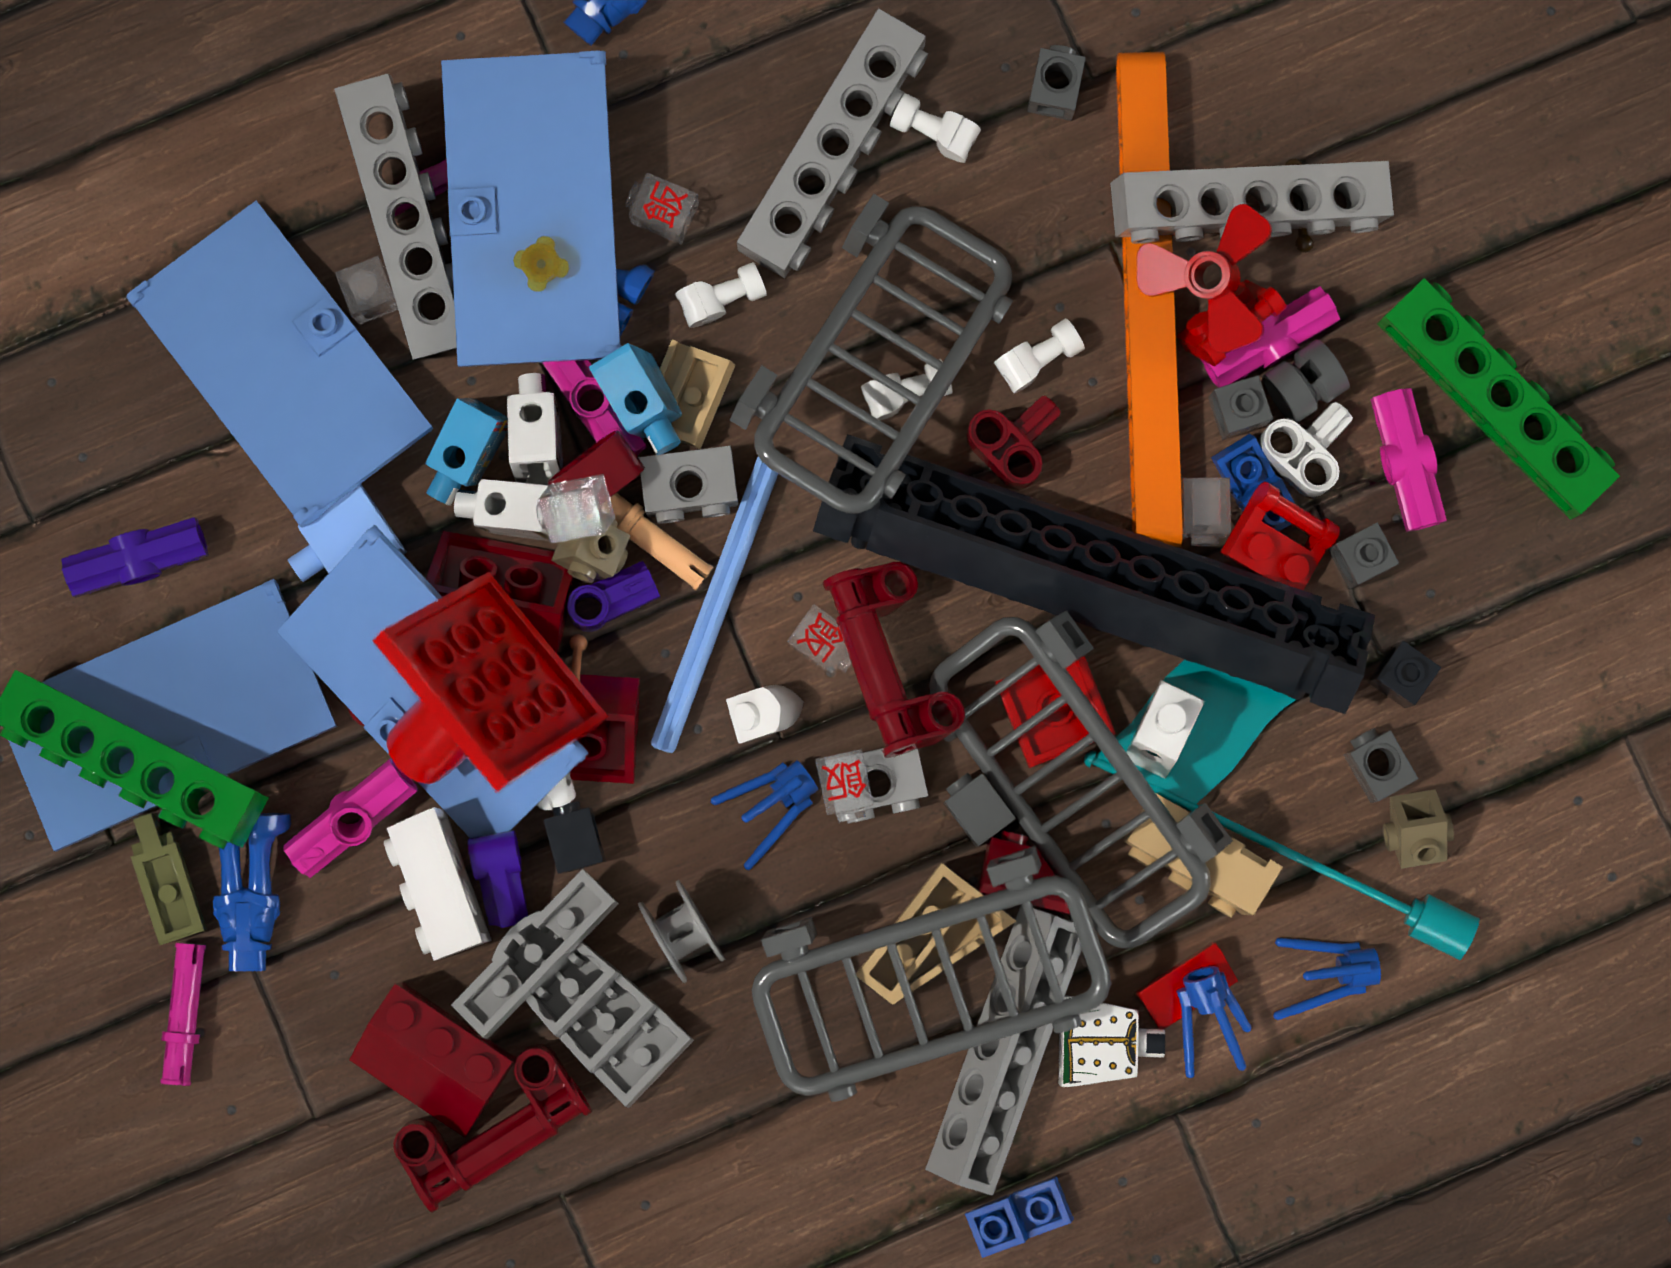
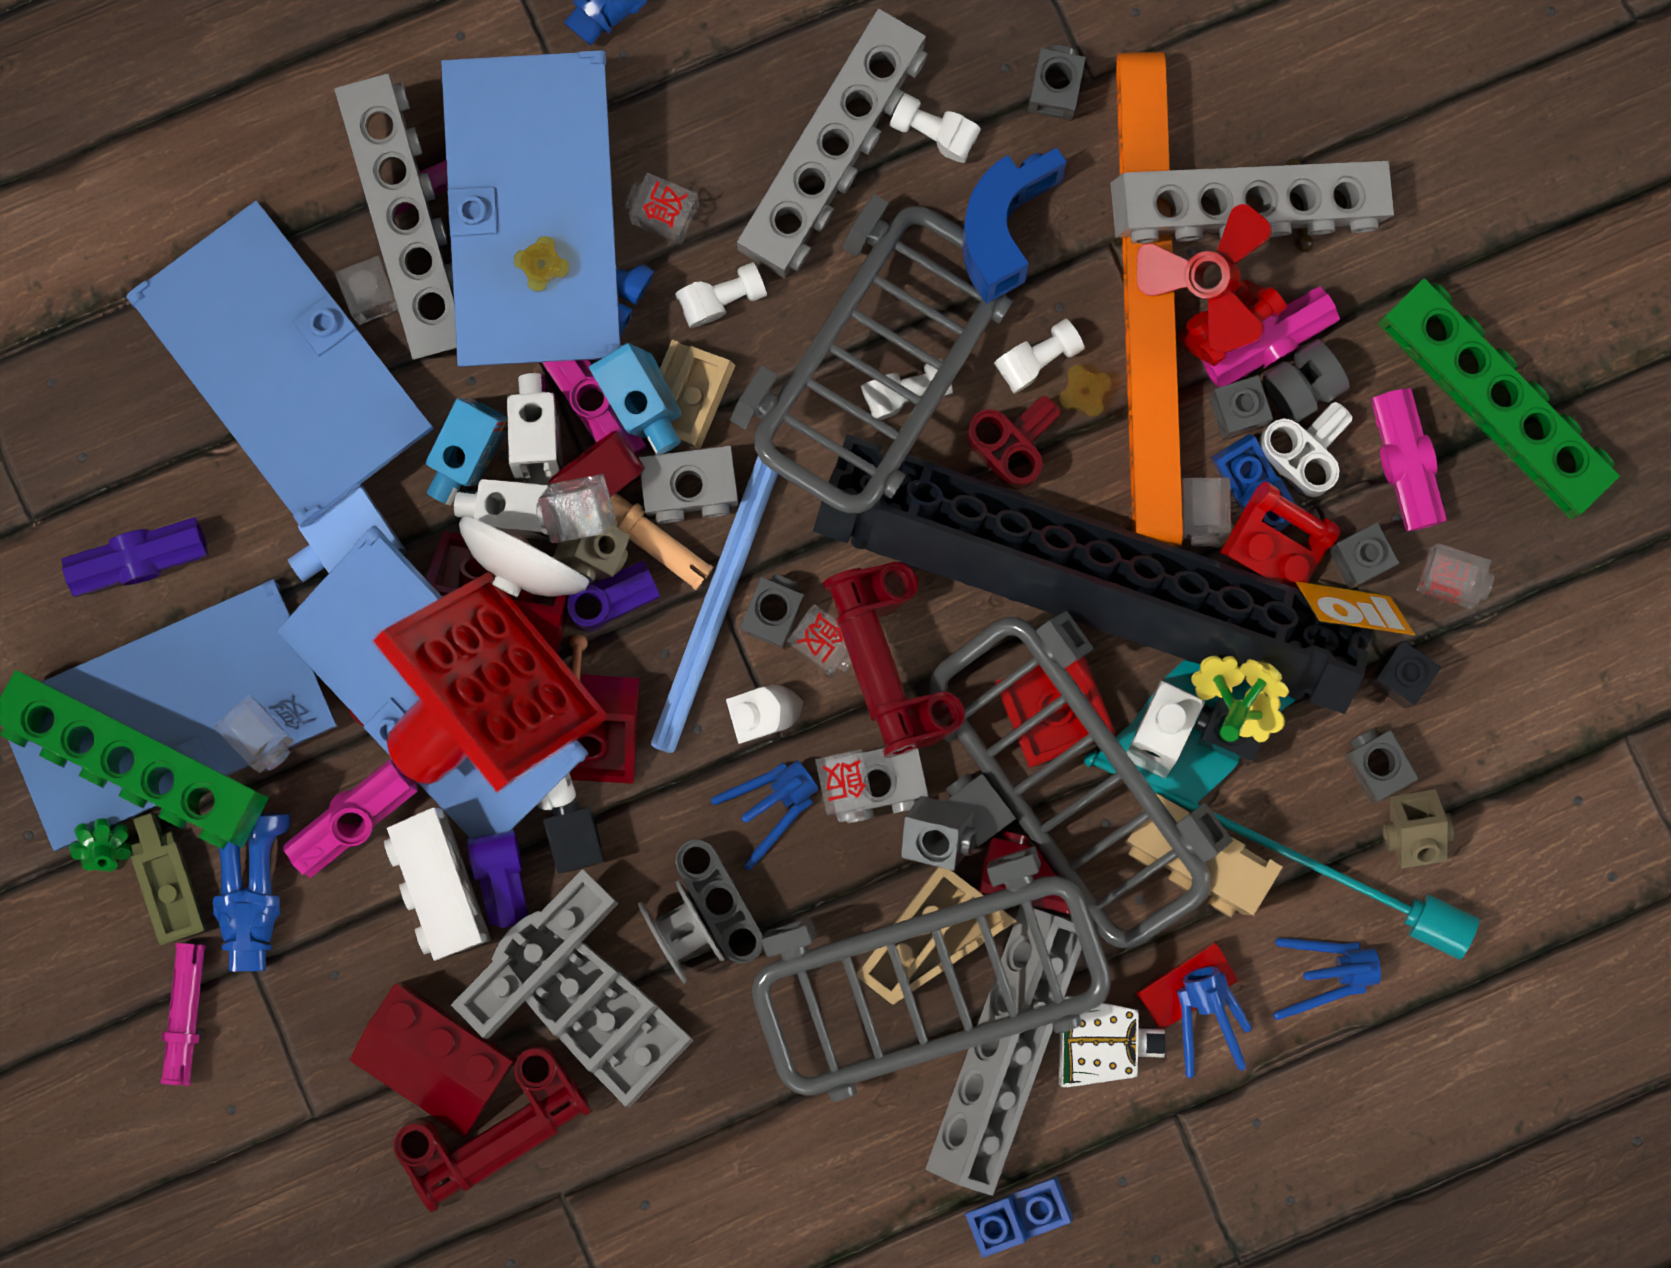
(100, 847): none -> green plant
(255, 735): none -> clear brick
(517, 563): none -> white dish
(702, 884): none -> dark grey beam
(772, 632): none -> dark grey brick
(926, 845): none -> dark grey brick
(988, 249): none -> blue arch
(1089, 403): none -> clear yellow plate
(1242, 750): none -> black brick
(1255, 714): none -> light yellow plant
(1355, 608): none -> sticker
(1456, 576): none -> clear brick

